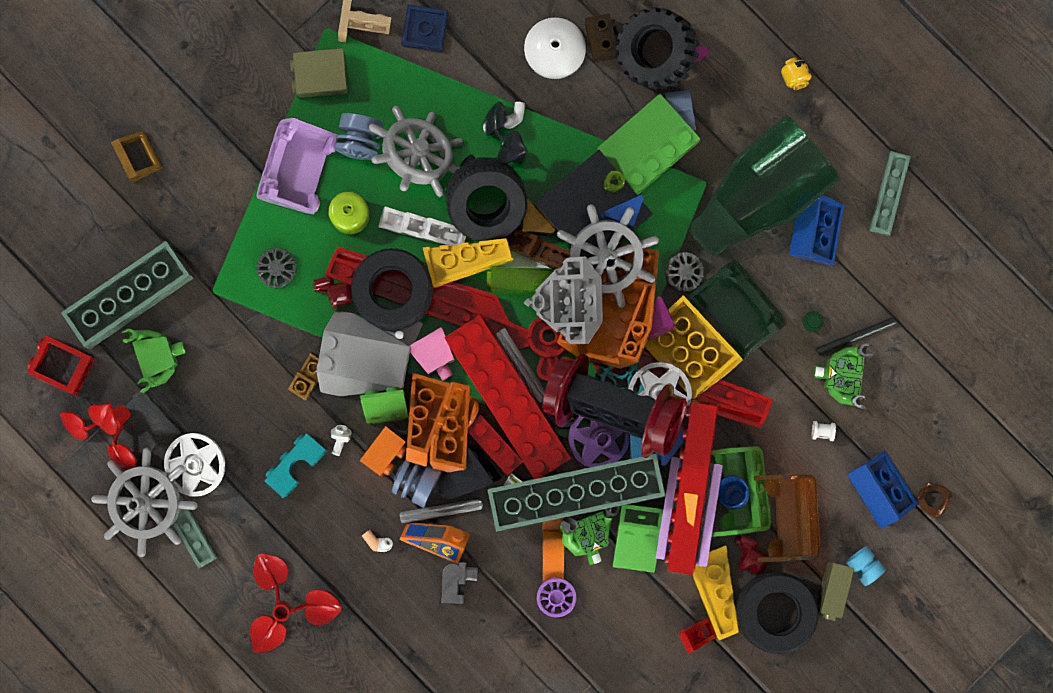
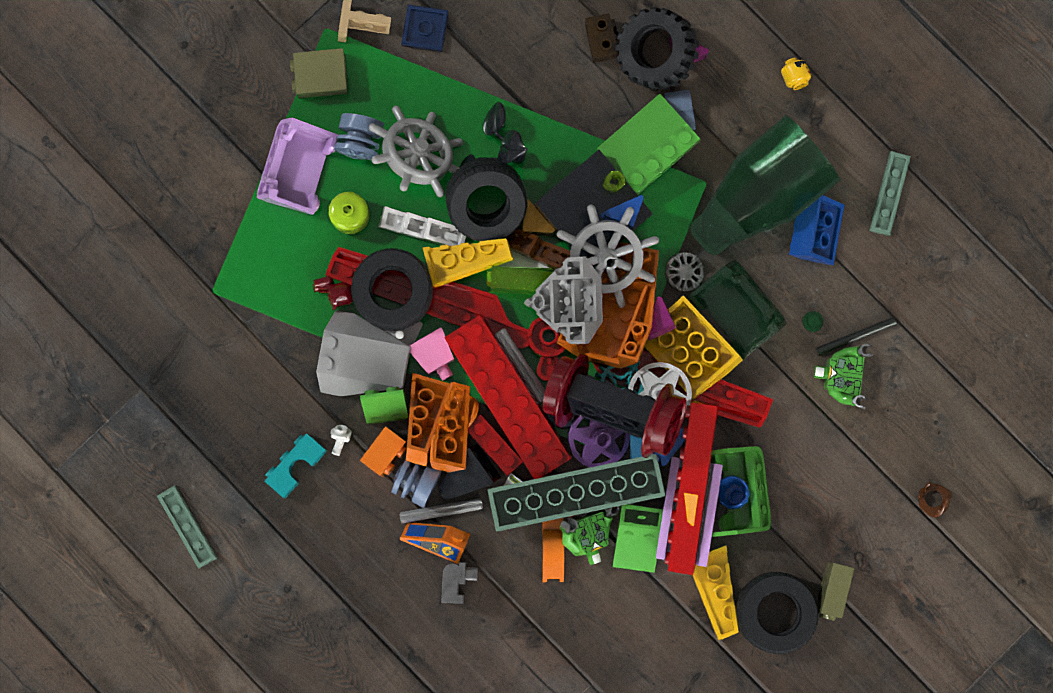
(79, 375): red window -> none
(111, 422): red plant -> none
(127, 295): sand green brick -> none
(132, 173): pearl gold tile -> none
(144, 502): light grey piece -> none
(155, 356): bright green torso -> none
(196, 463): white wheel -> none
(266, 632): red plant -> none
(276, 268): dark grey wheel -> none
(306, 378): pearl gold slope -> none
(377, 544): arm -> none
(515, 118): white arm -> none
(551, 61): white dish -> none
(556, 597): medium lavender wheel -> none
(697, 635): red slope -> none
(750, 555): dark red piece -> none
(795, 516): clear orange windscreen -> none
(824, 431): white bush -> none
(866, 566): medium azure wheel -> none
(883, 489): blue slope -> none

